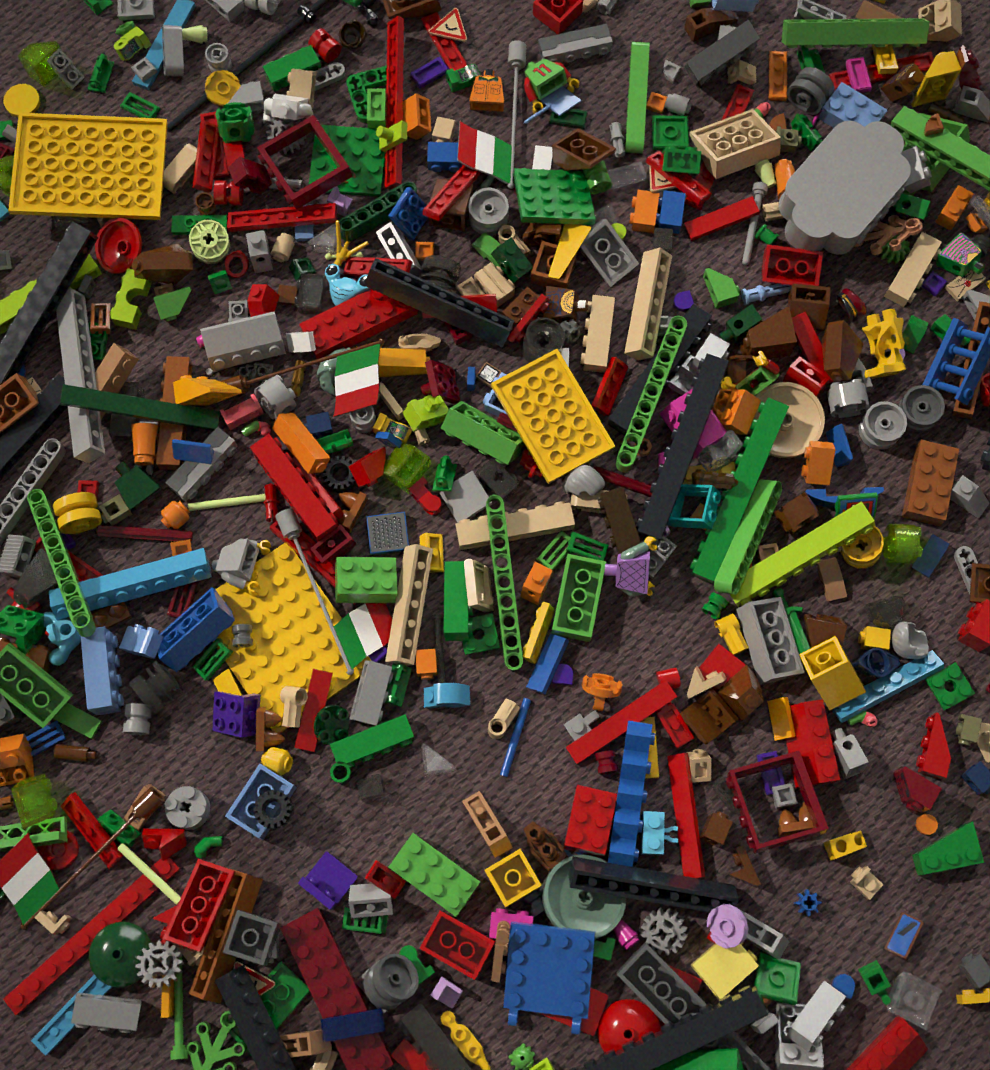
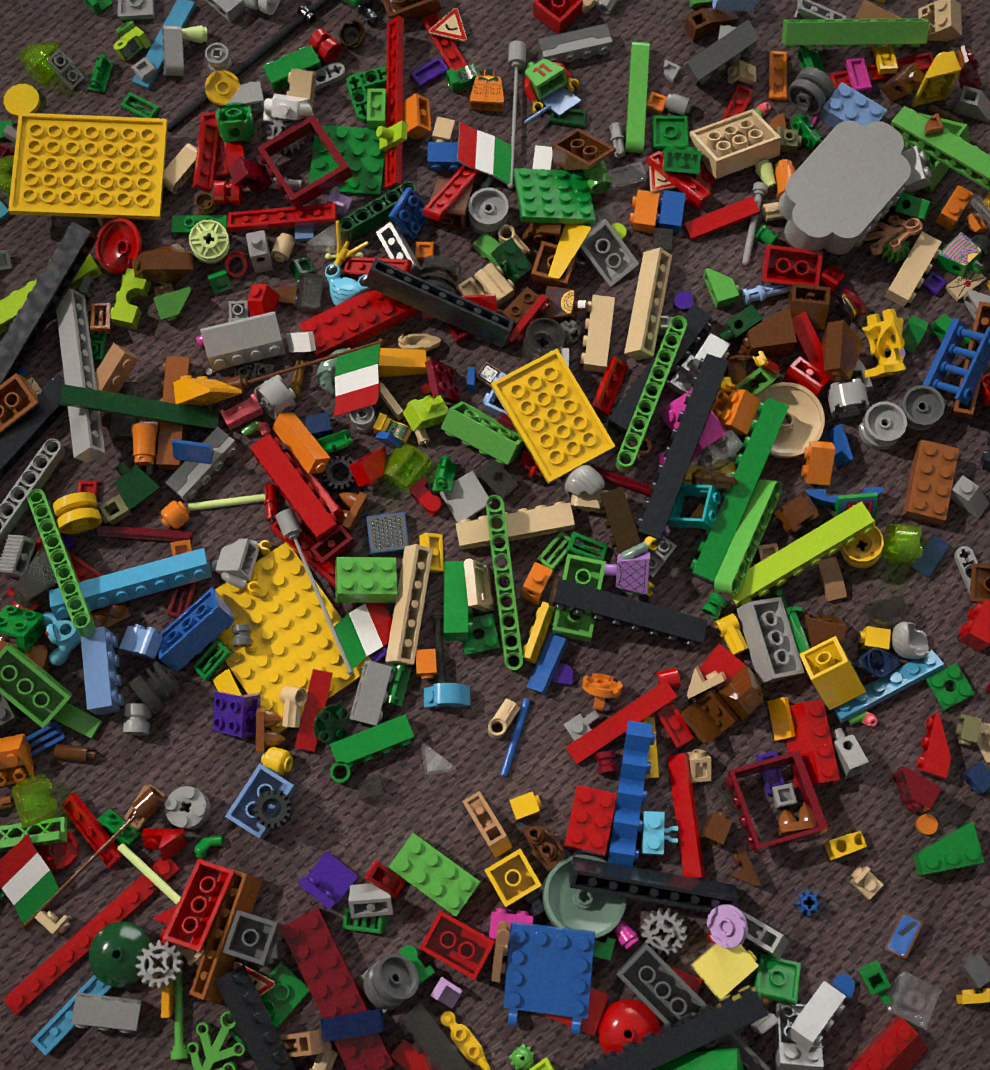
(525, 805): none -> yellow brick
(627, 612): none -> black brick
(831, 278): none -> red slope

